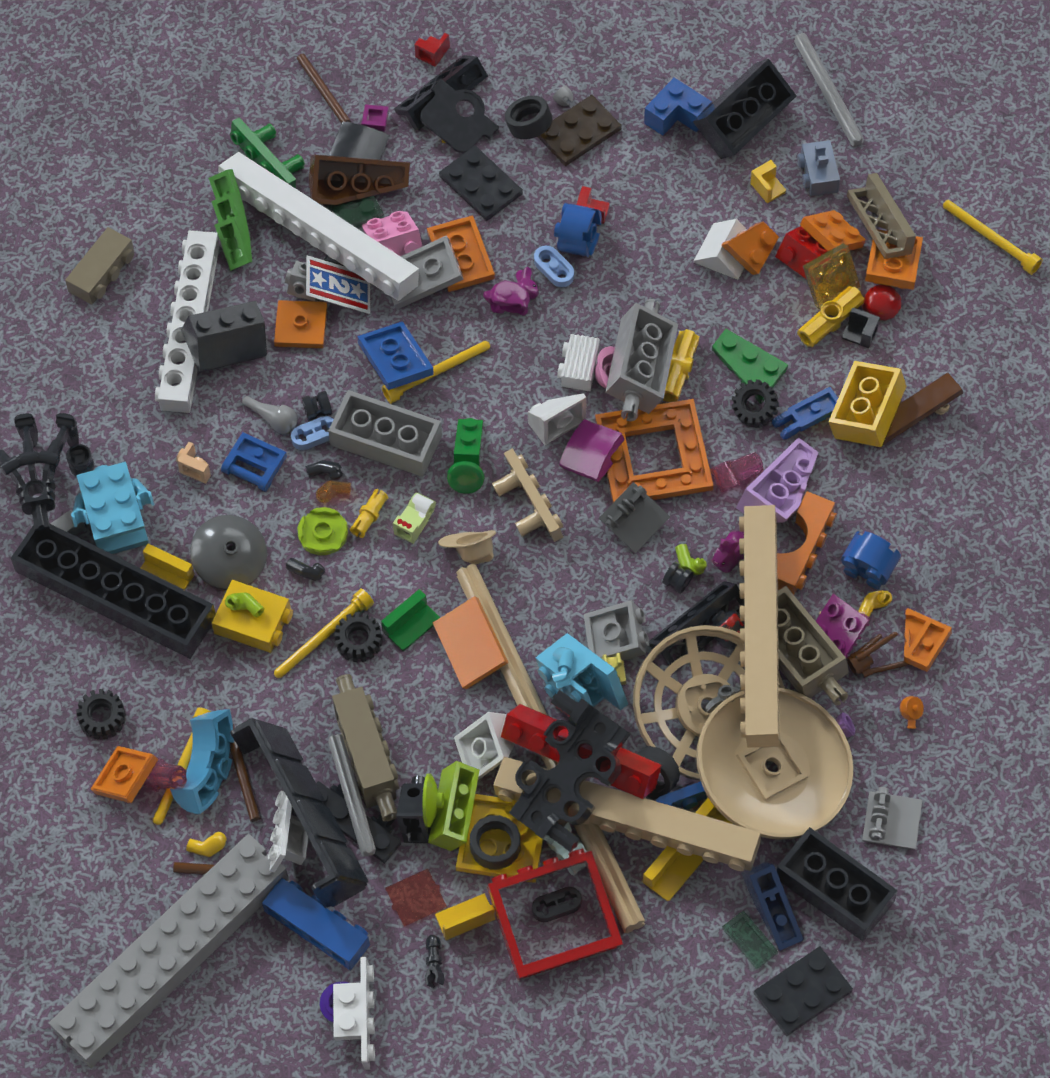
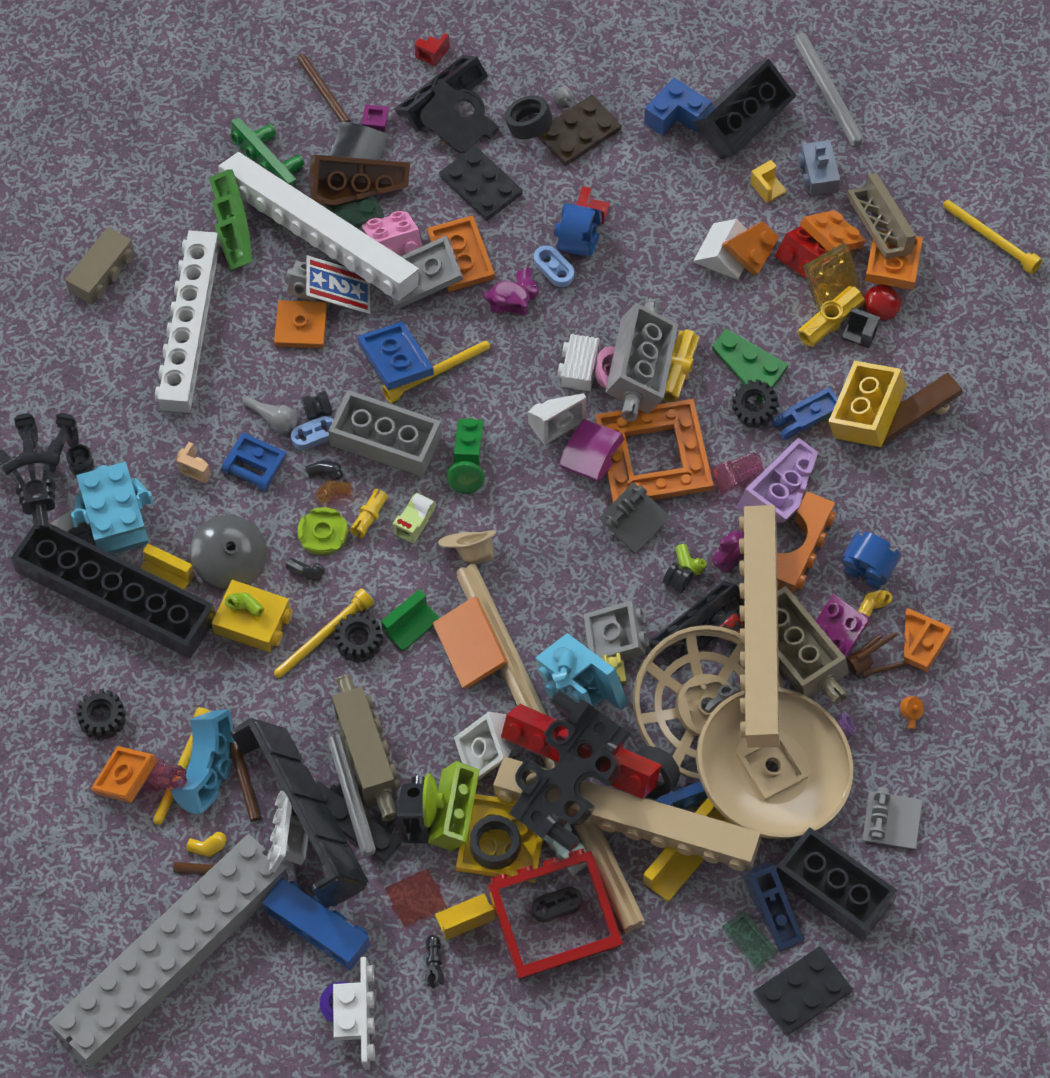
(226, 336): black slope -> none
(541, 513): tan plate -> none

